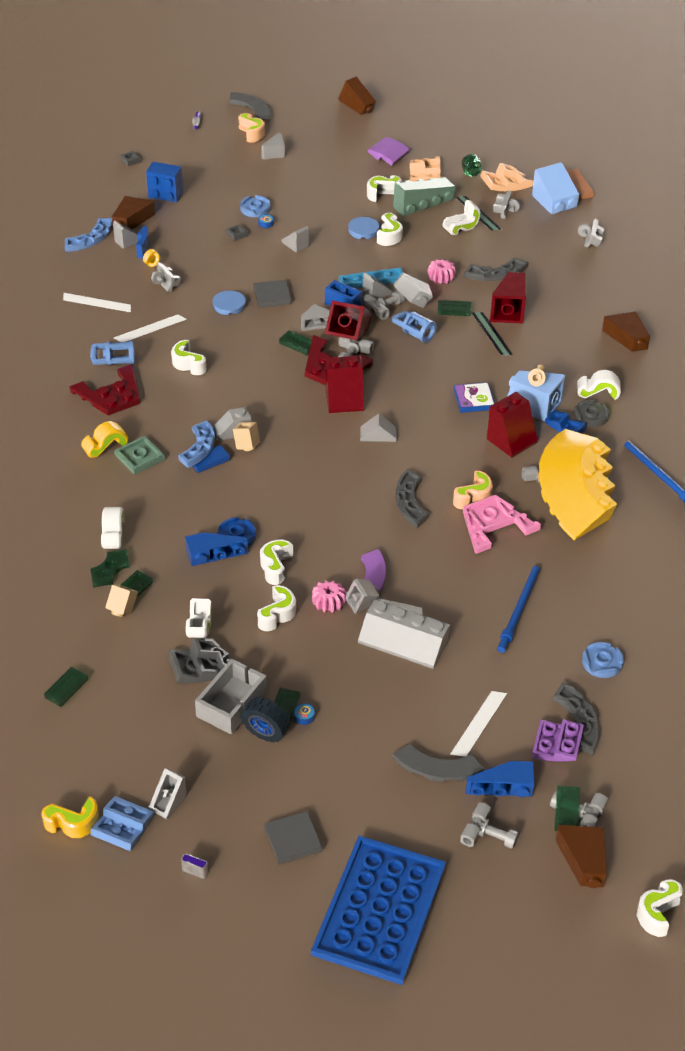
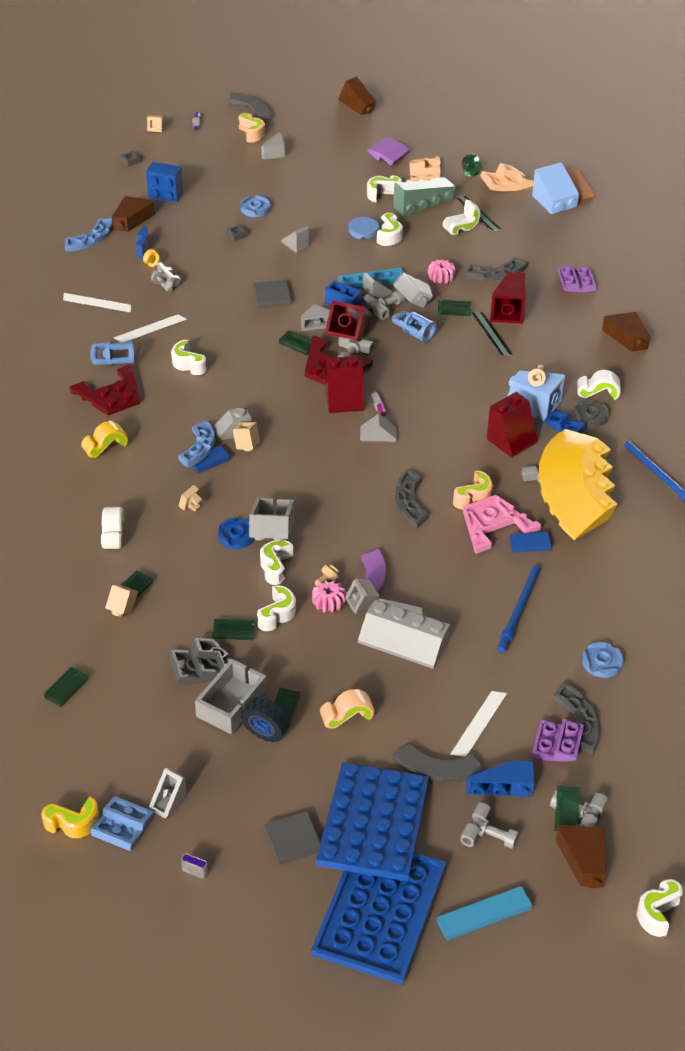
(105, 572): clear green tile -> none
(124, 236): light grey slope -> none
(139, 455): sand green tile -> none
(154, 123): none -> tan tile
(190, 499): none -> tan tile
(200, 618): white animal -> none
(212, 547): blue slope -> none
(229, 302): medium blue tile -> none
(233, 629): none -> clear green tile
(265, 524): none -> light grey piece
(266, 221): tile -> none
(304, 714): tile -> none
(329, 573): none -> tan plate
(345, 707): none -> light nougat animal
(373, 822): none -> blue plate
(379, 406): none -> piece
(473, 397): tile -> none
(483, 913): none -> dark azure tile
(503, 204): light grey hips -> none
(530, 542): none -> blue tile
(576, 279): none -> medium lavender slope
(592, 233): light grey hips -> none

